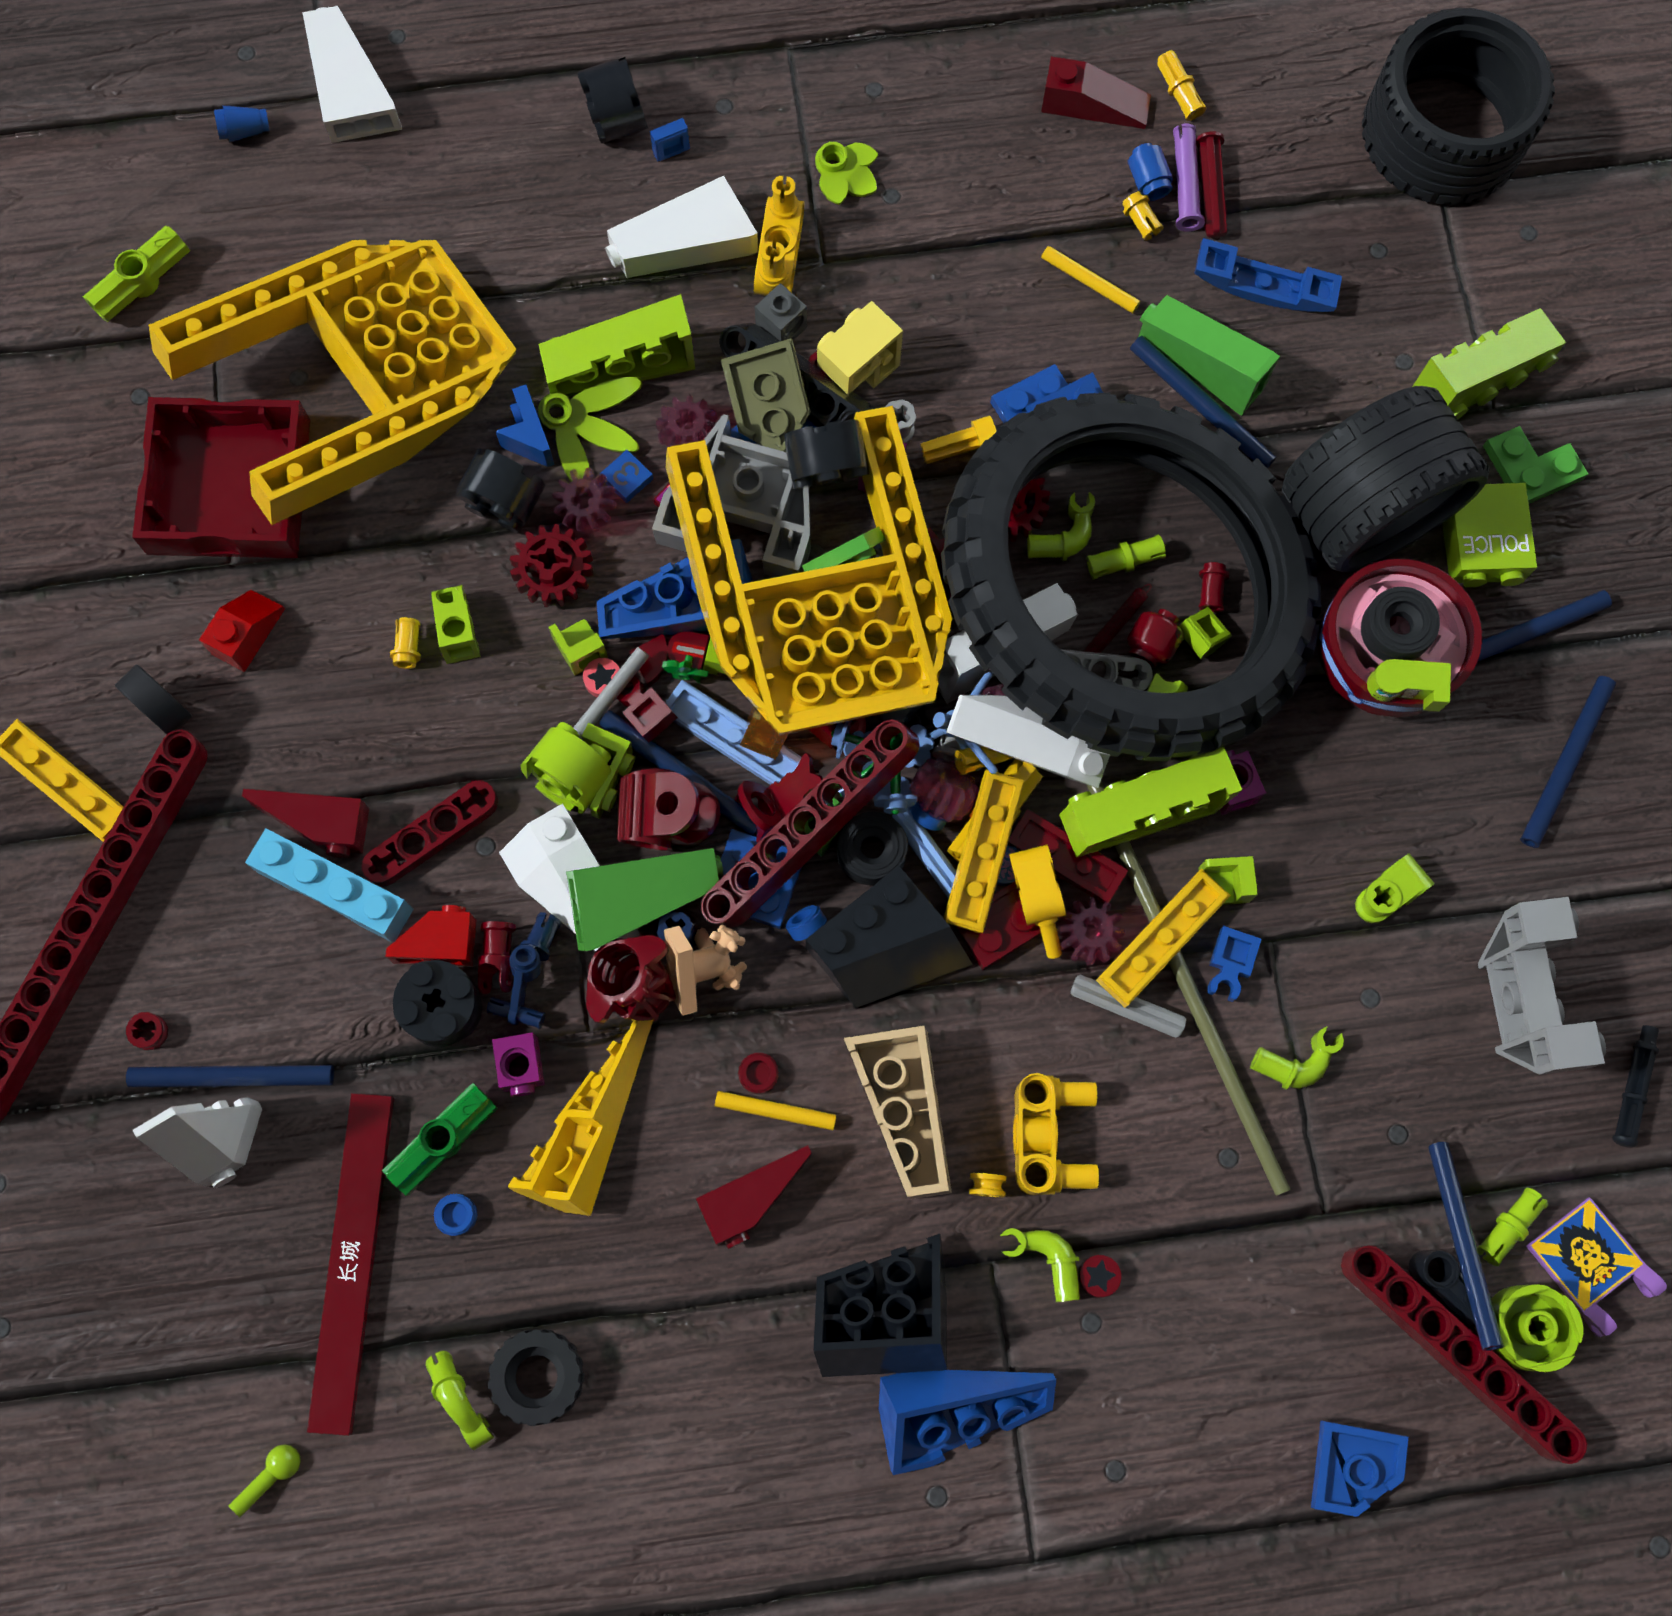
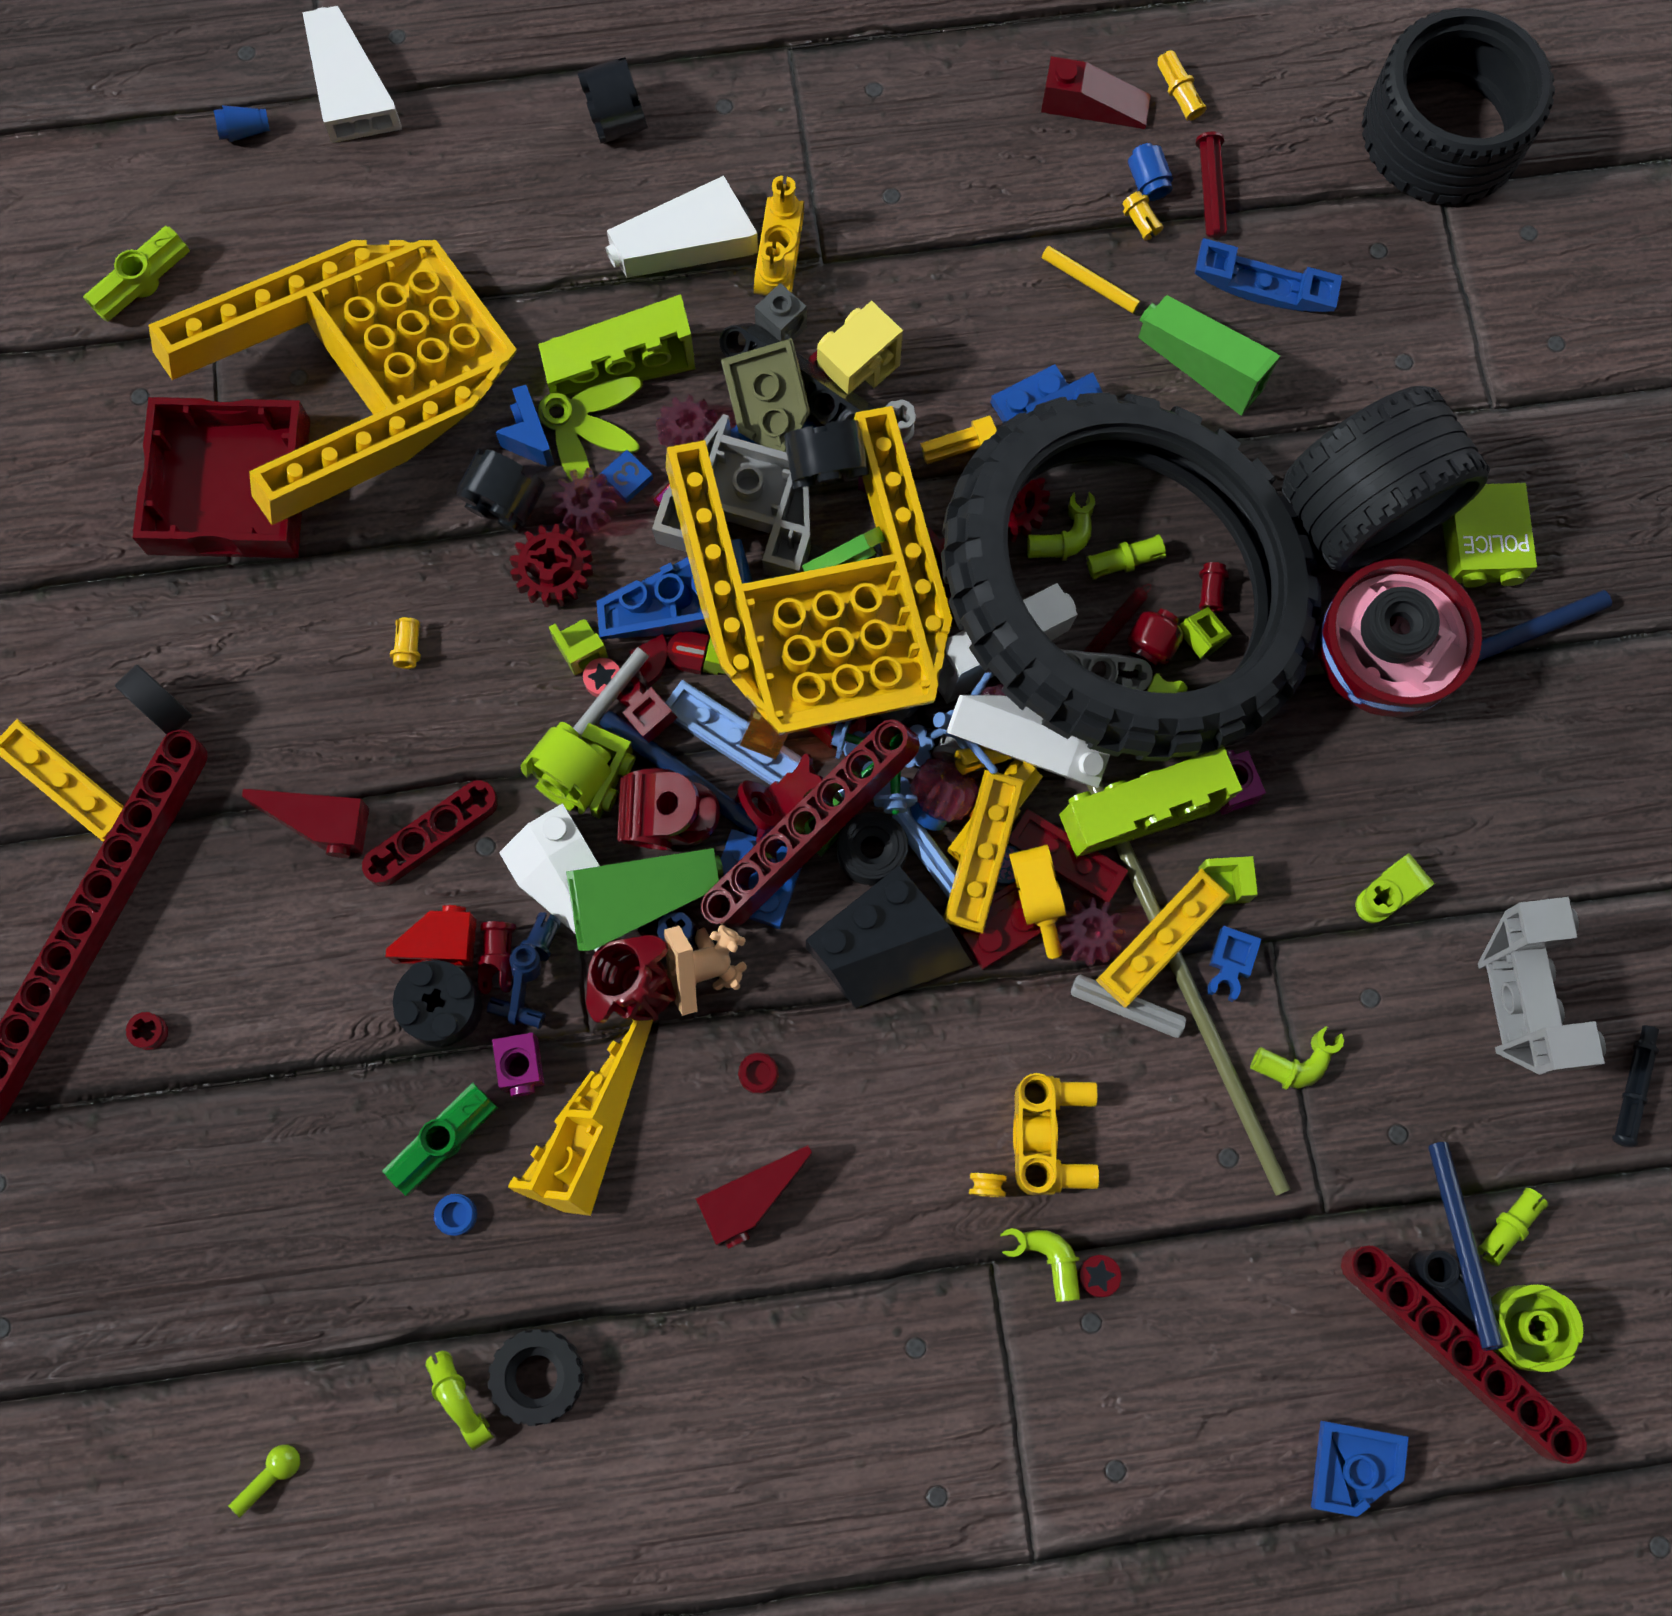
(204, 1141): white wedge -> none
(230, 1076): dark blue piece -> none
(241, 628): red slope -> none
(329, 885): medium azure arch -> none
(350, 1265): dark red tile -> none
(454, 625): lime leg -> none
(670, 139): blue tile -> none
(684, 669): green plant -> none
(775, 1110): yellow bar -> none
(805, 922): blue tile -> none
(849, 174): lime plate -> none
(883, 1314): black wedge -> none
(904, 1099): tan wedge -> none
(947, 1408): blue wedge -> none
(1187, 179): medium lavender pin -> none
(1200, 400): dark blue piece -> none
(1412, 680): lime leg -> none
(1492, 362): lime wedge -> none
(1544, 474): bright green plate -> none
(1568, 762): dark blue piece -> none
(1590, 1261): flag -> none

